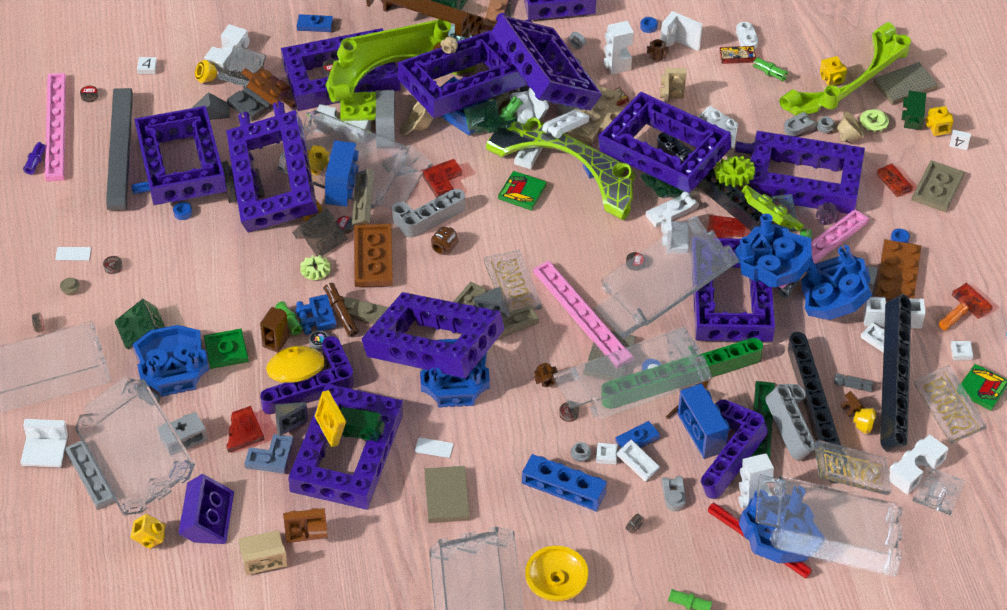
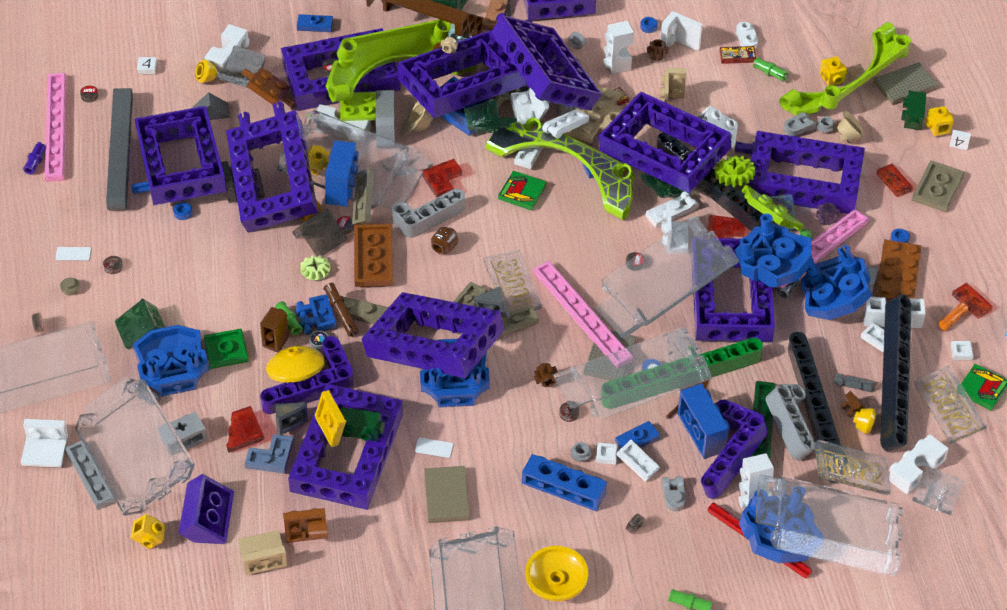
(248, 102): dark grey plate -> none
(512, 107): bright green pin -> none
(871, 115): yellowish green gear -> none

